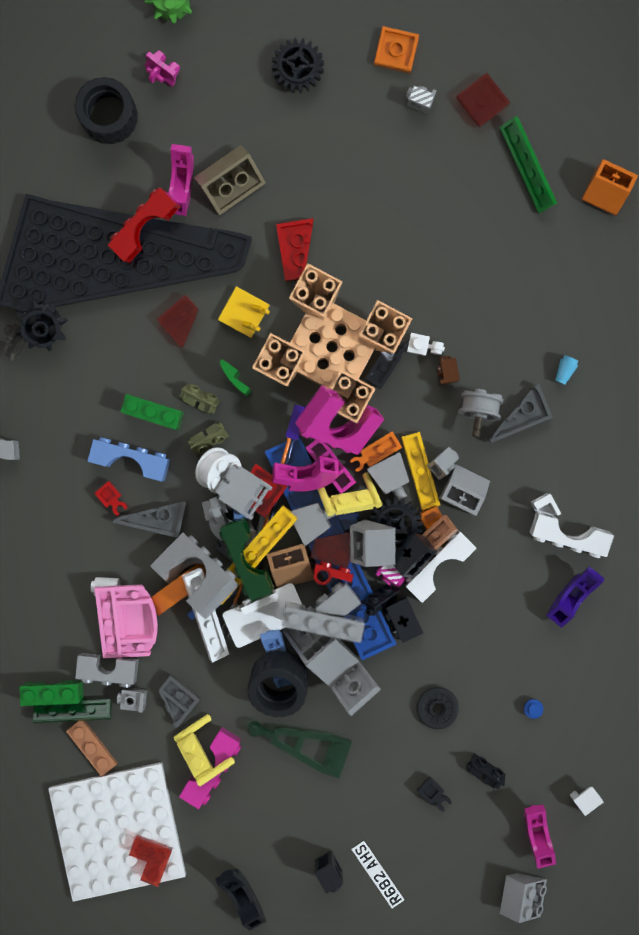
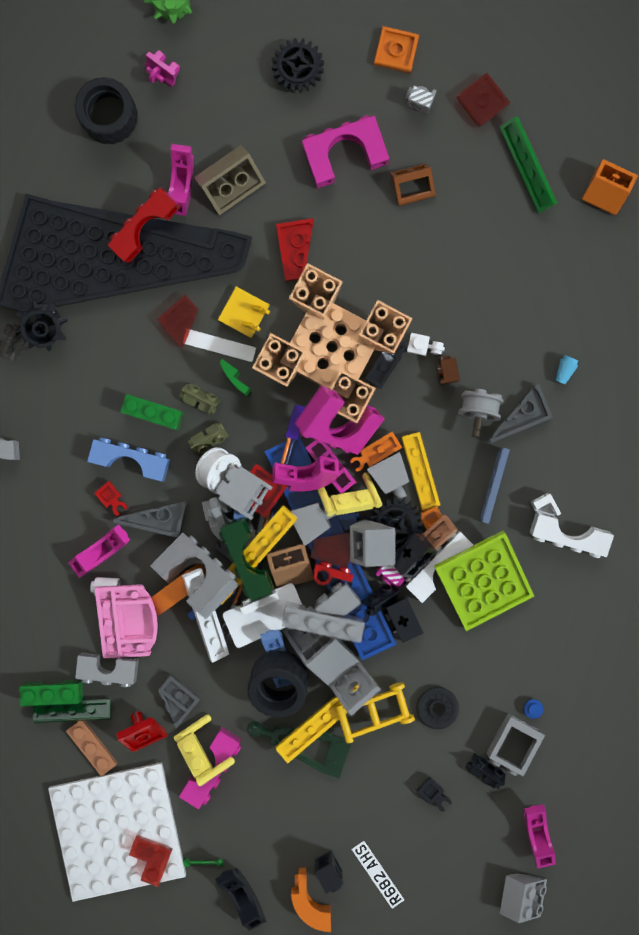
(99, 551): none -> dark pink arch
(138, 695): light grey brick -> none
(141, 733): none -> red tile
(187, 862): none -> green hinge
(220, 345): none -> white sticker
(309, 730): none -> yellow plate
(310, 912): none -> orange arch
(363, 132): none -> dark pink arch
(404, 717): none -> yellow piece
(411, 174): none -> dark orange tile
(443, 463): light grey brick -> none
(465, 490): light grey slope -> none
(484, 580): none -> lime plate
(494, 485): none -> sand blue tile
(511, 721): none -> light grey window
(573, 595): dark purple arch -> none
(587, 800): white panel -> none

